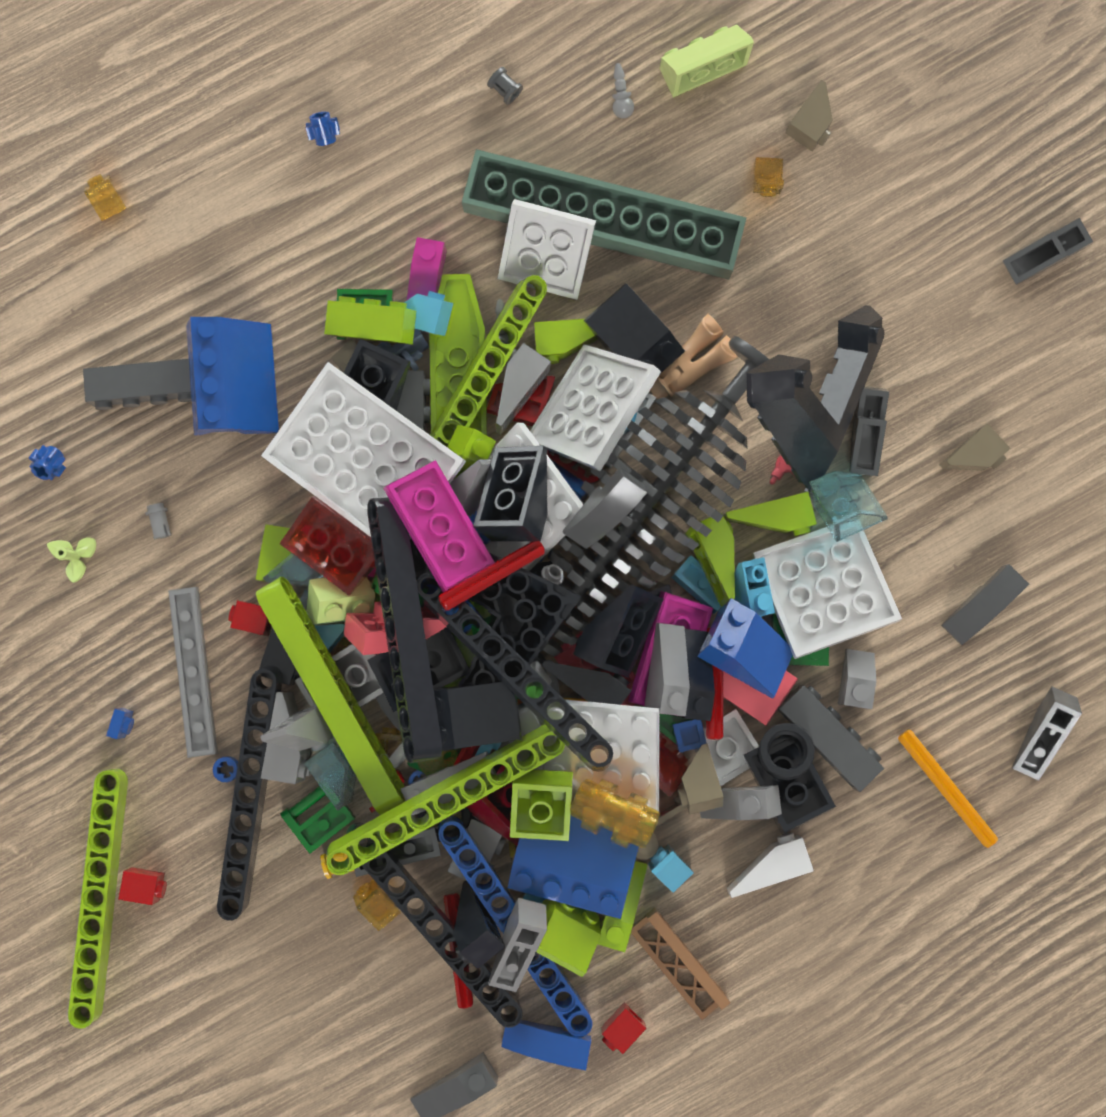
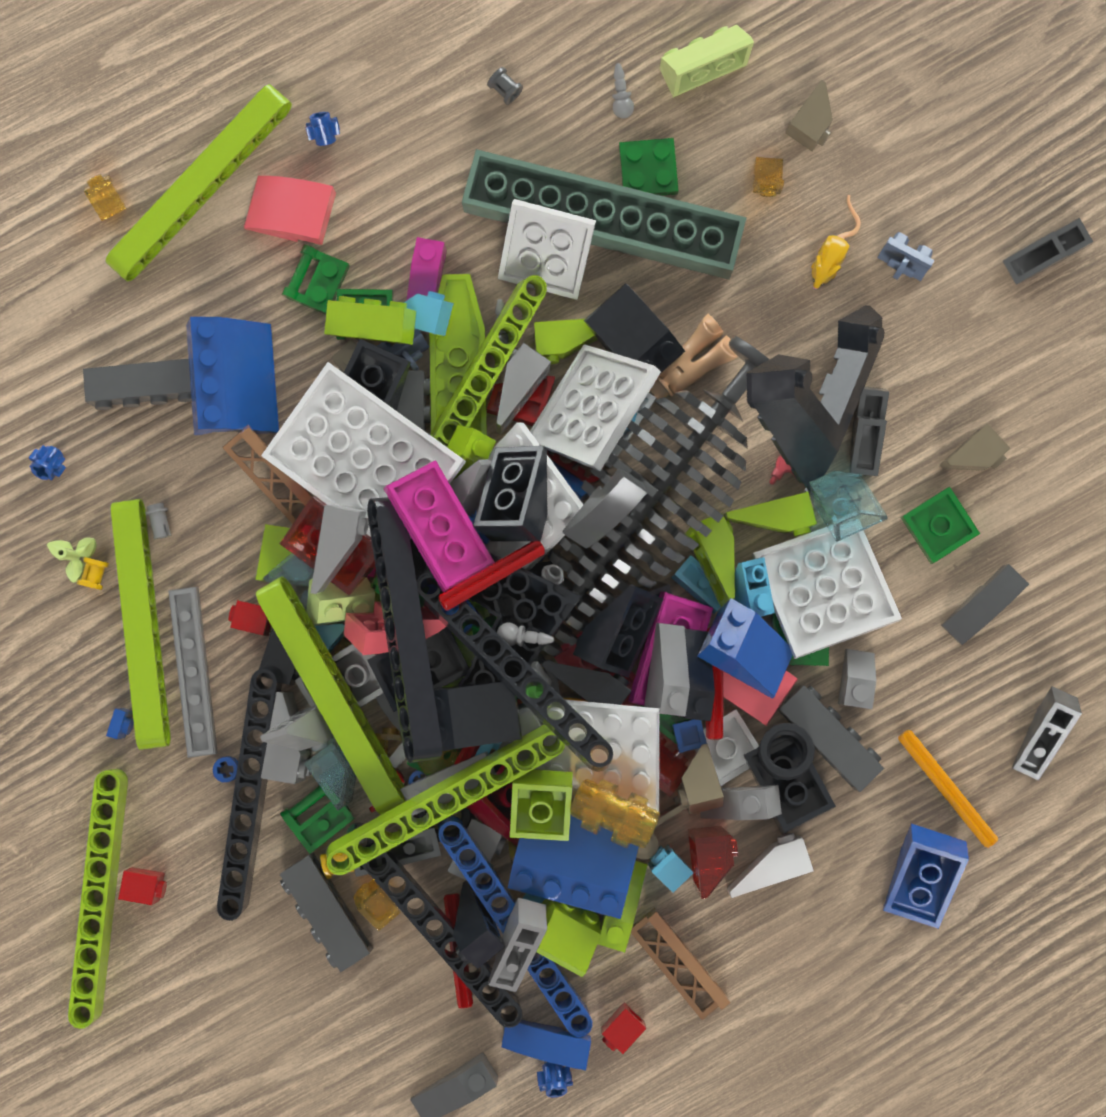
(93, 573): none -> yellow bush
(140, 624): none -> lime beam
(198, 183): none -> lime beam
(259, 447): none -> medium nougat fence
(290, 208): none -> coral slope
(324, 283): none -> green plate
(326, 912): none -> dark grey brick
(339, 536): none -> light grey slope
(512, 634): none -> light grey bar
(554, 1079): none -> blue gear
(649, 166): none -> green plate
(711, 857): none -> clear red slope
(832, 253): none -> yellow animal
(906, 259): none -> sand blue hips
(926, 875): none -> blue slope
(940, 525): none -> green plate

